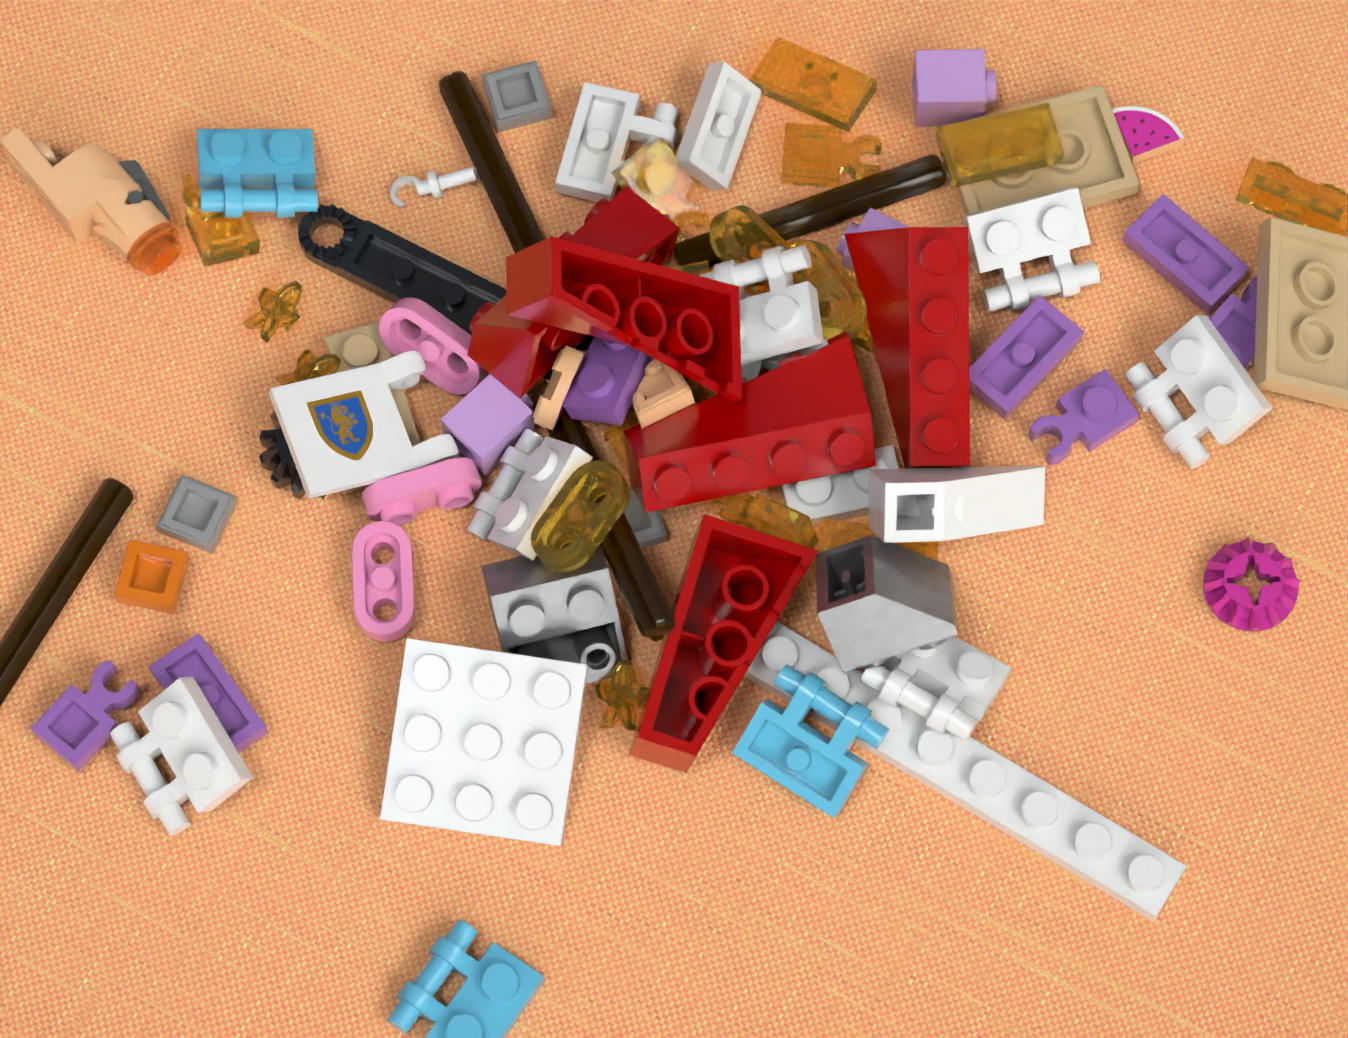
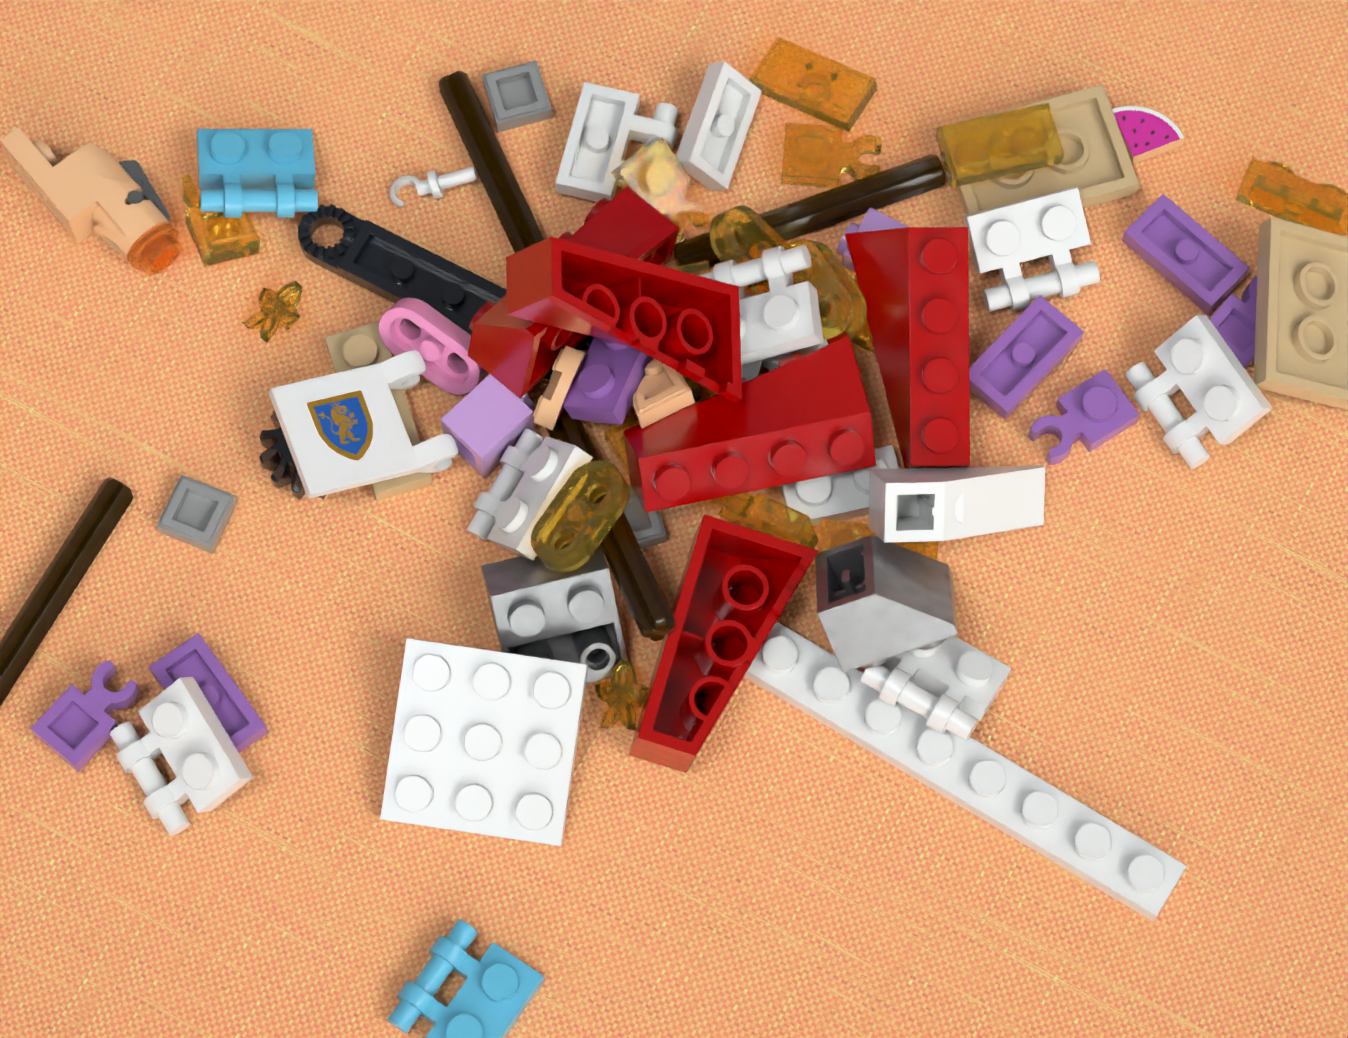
(152, 576): orange plate -> none
(310, 367): clear yellow plant -> none
(383, 584): bright pink plate -> none
(441, 484): bright pink plate -> none
(801, 756): medium azure plate -> none
(951, 86): lavender brick -> none
(1233, 602): dark pink gear -> none

